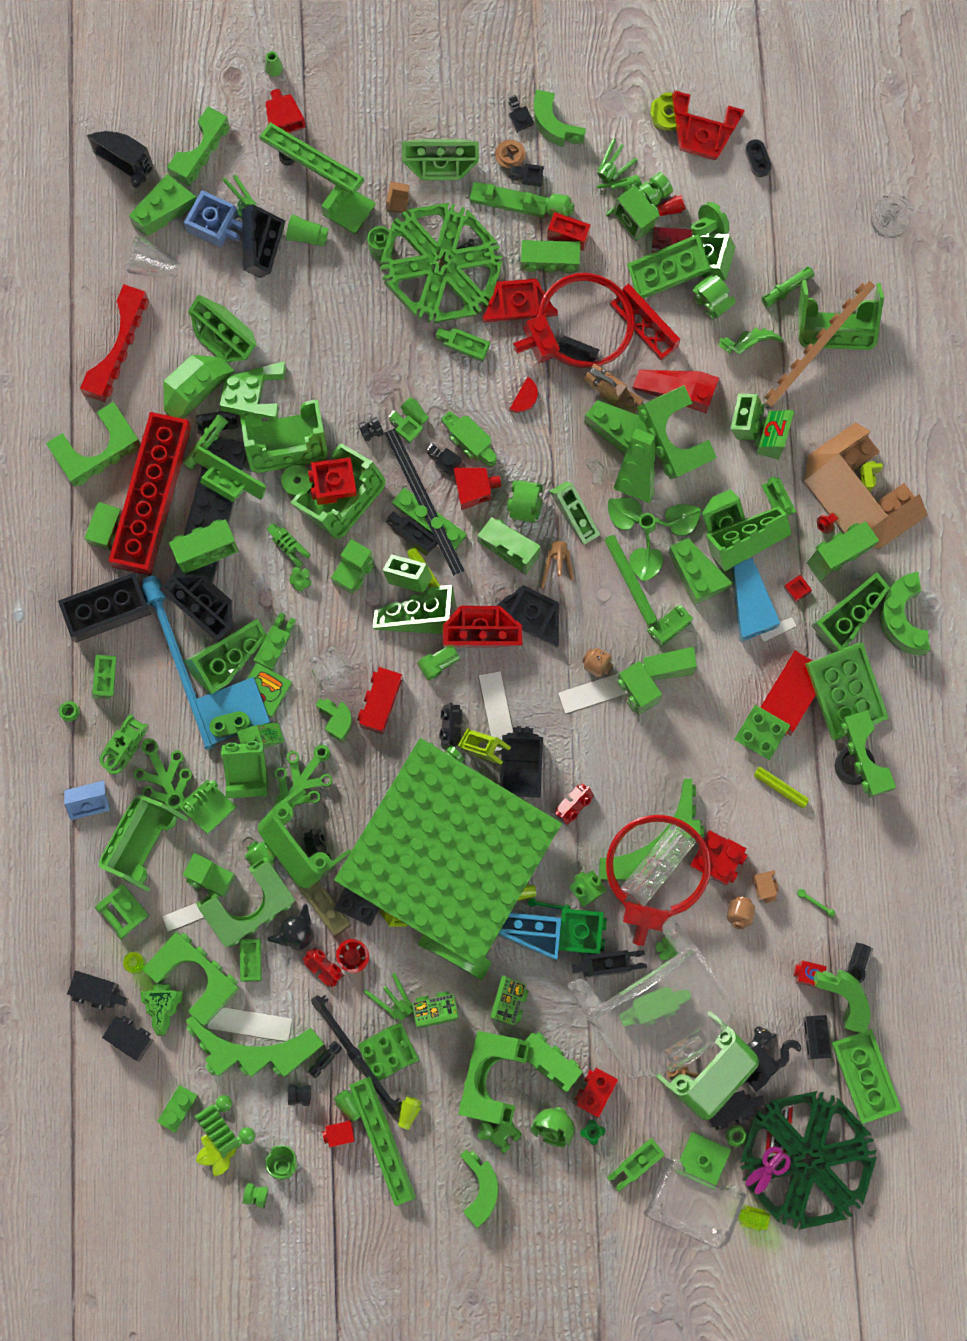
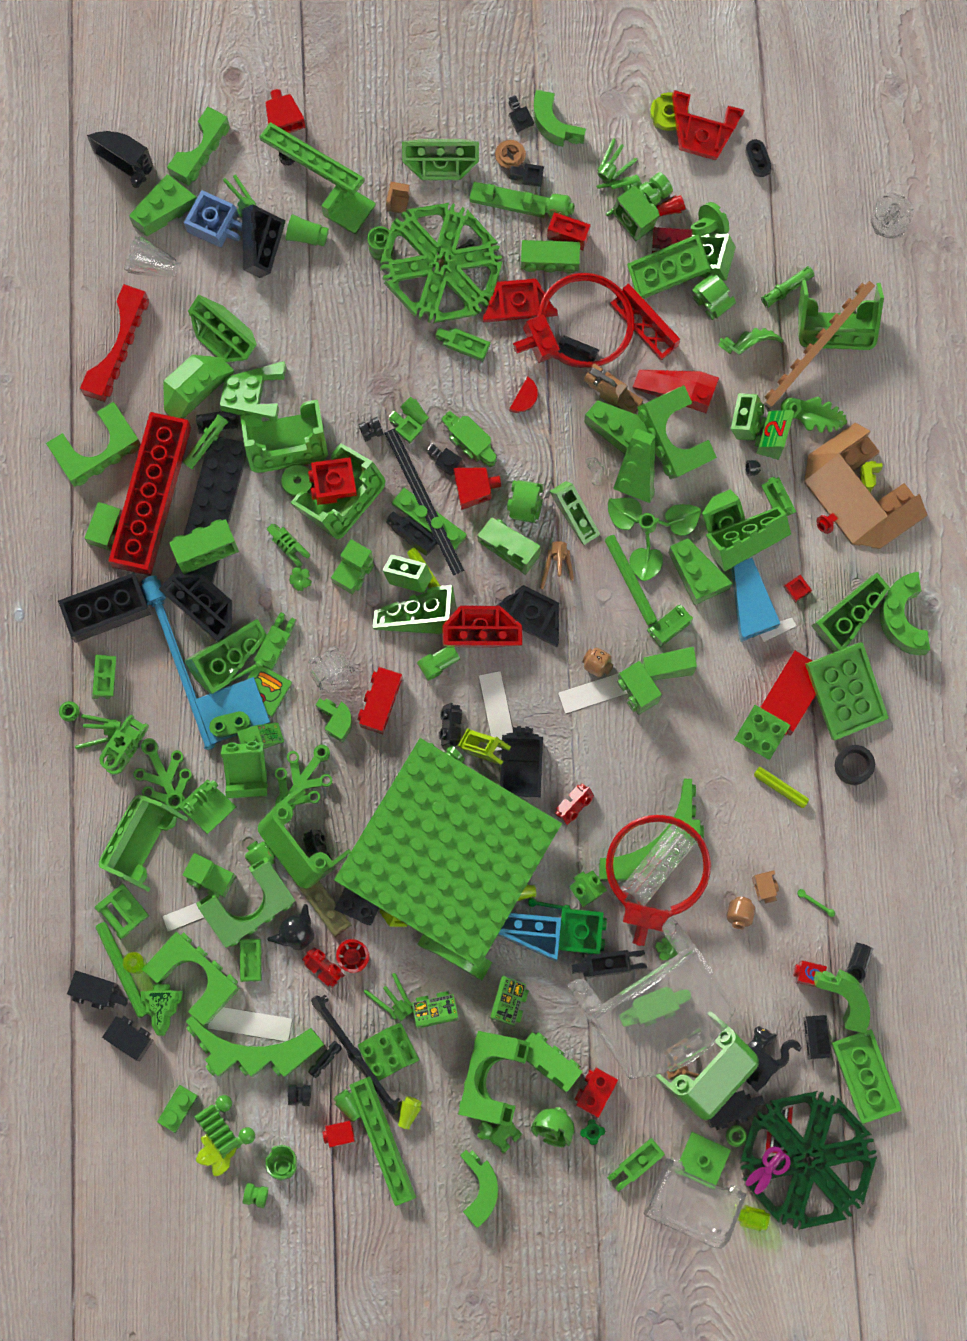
(86, 800): medium blue panel -> none
(110, 727): none -> bright green plant
(124, 976): none -> bright green axle
(226, 478): bright green bracket -> none
(259, 664): none -> bright green hinge
(273, 64): bright green cone -> none
(724, 858): red plate -> none
(751, 467): none -> black hinge
(814, 414): none -> bright green plant
(842, 549): bright green wedge -> none
(875, 779): bright green arch -> none

